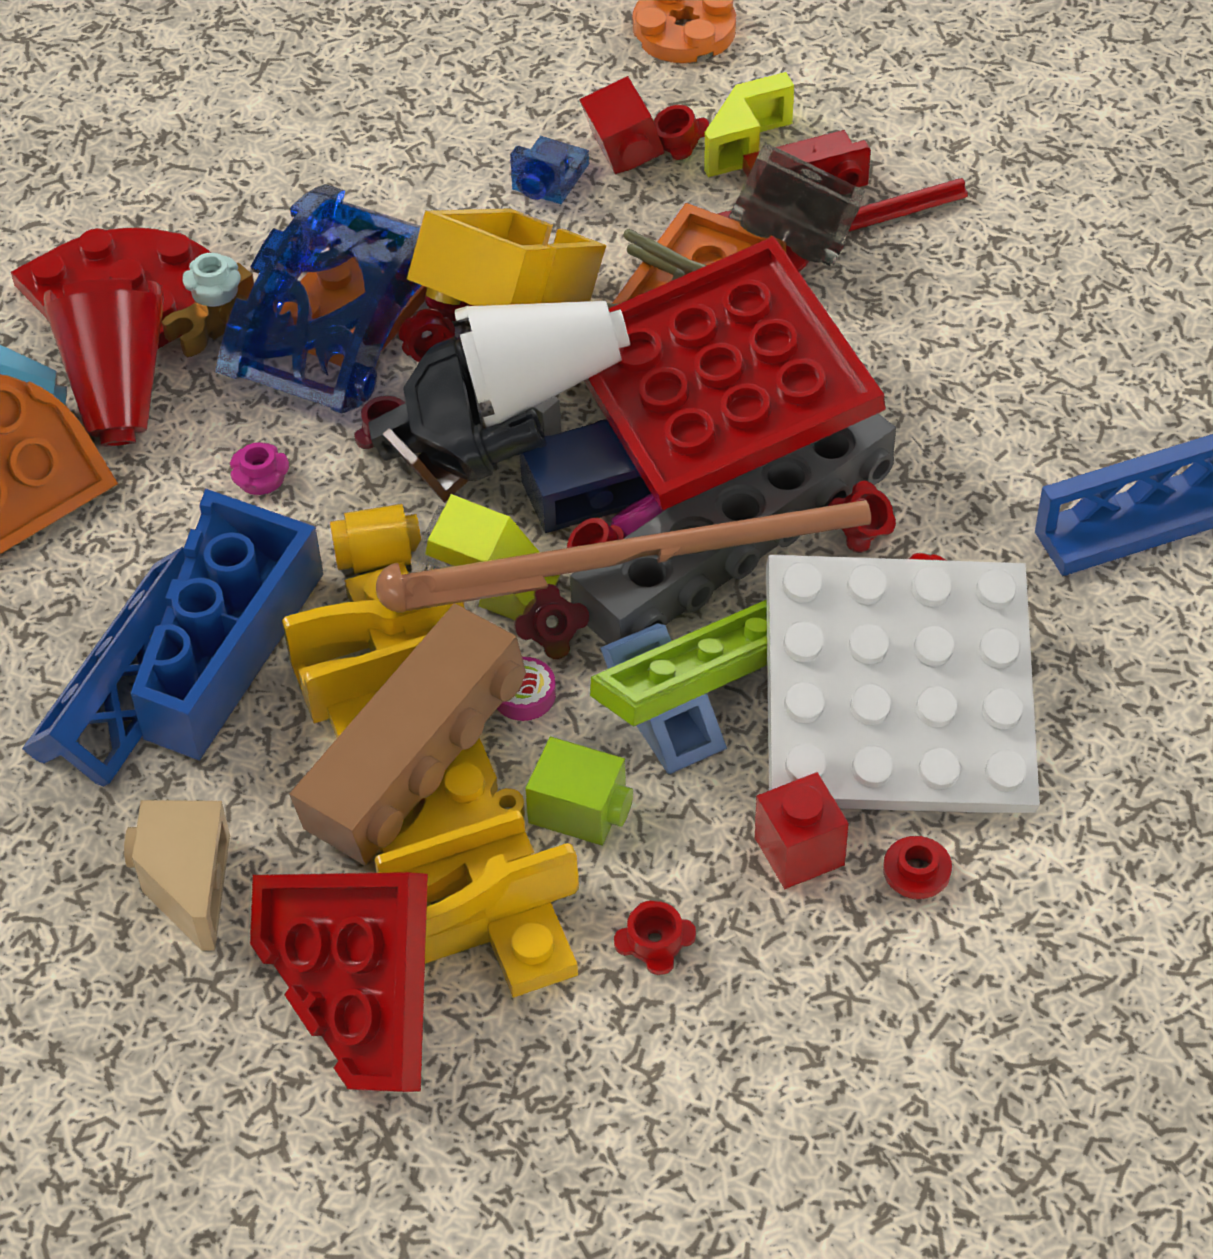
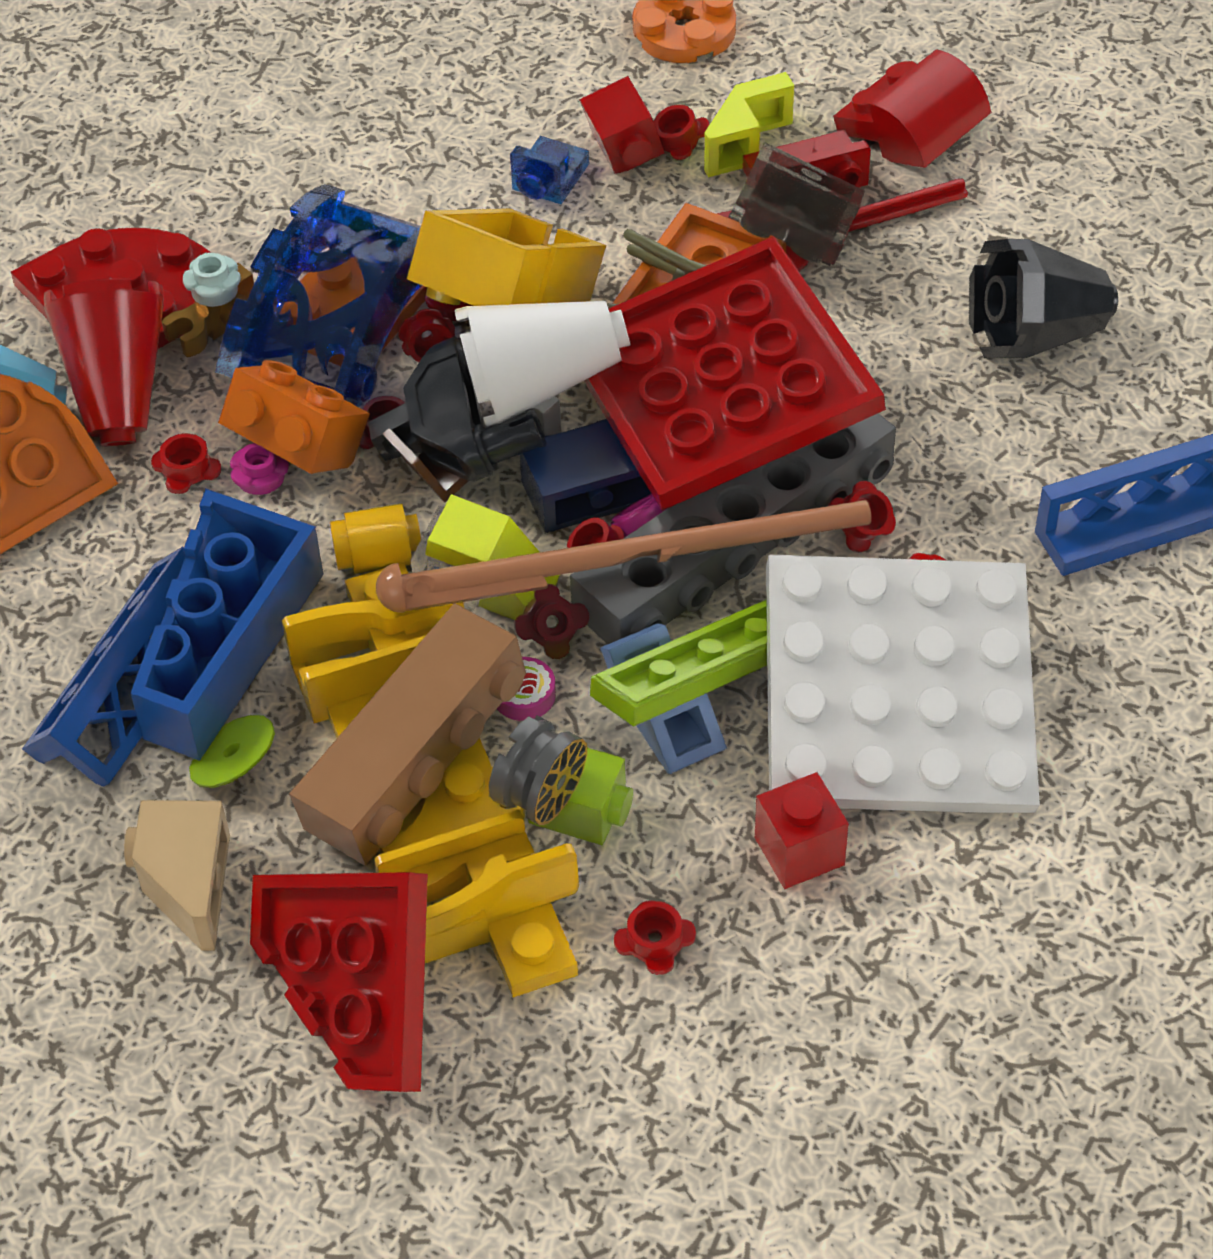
(181, 450): none -> red plate
(233, 751): none -> lime piece
(293, 417): none -> orange brick
(538, 770): none -> dark grey wheel
(912, 881): red plate -> none
(917, 109): none -> red brick
(1036, 298): none -> black cone

